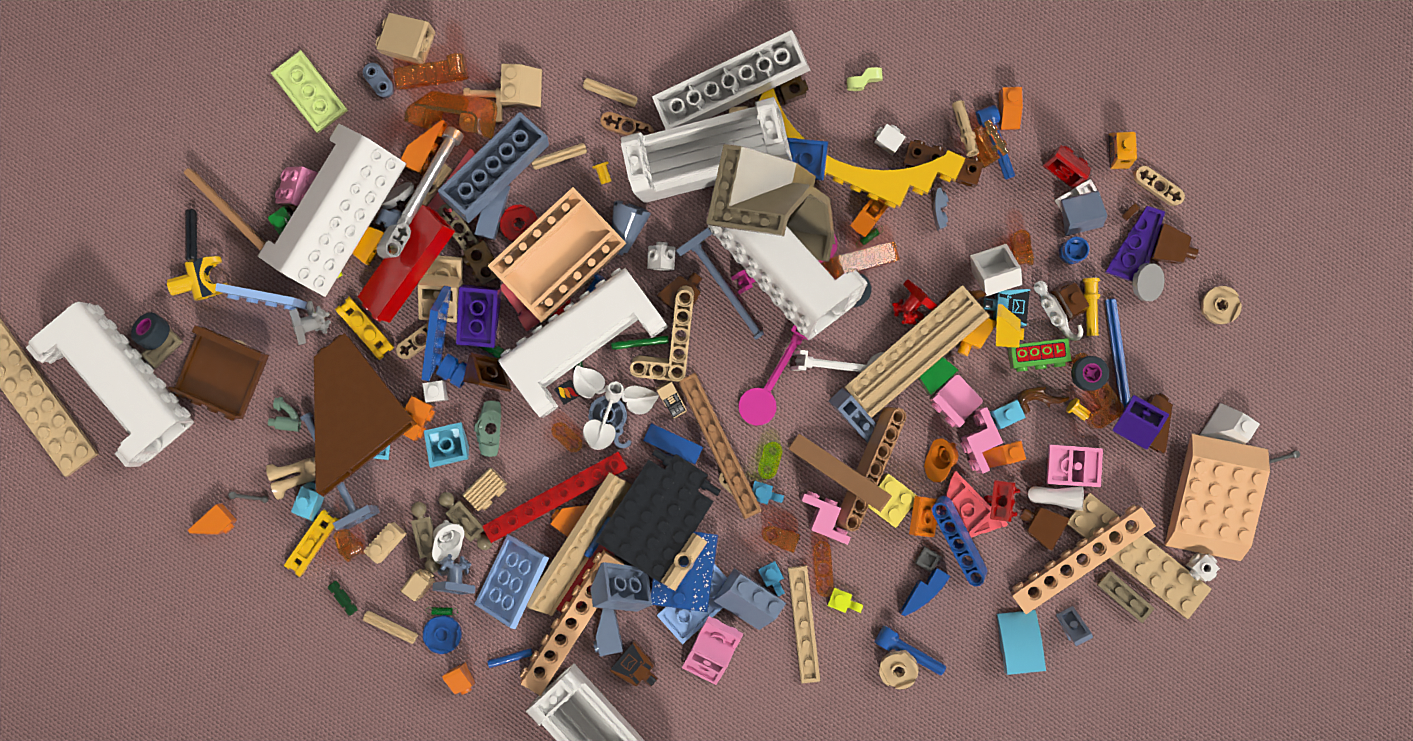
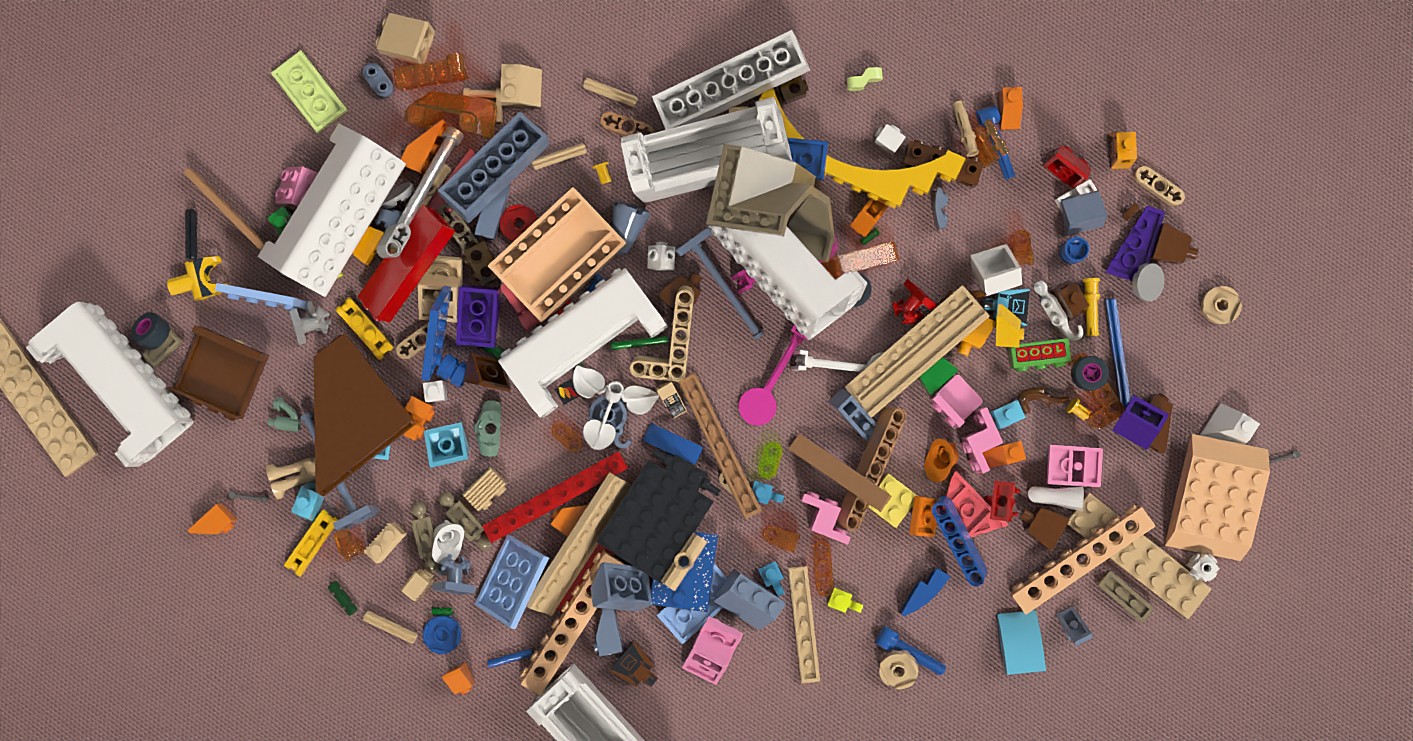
(593, 546): blue piece -> none
(927, 559): dark grey tile -> none

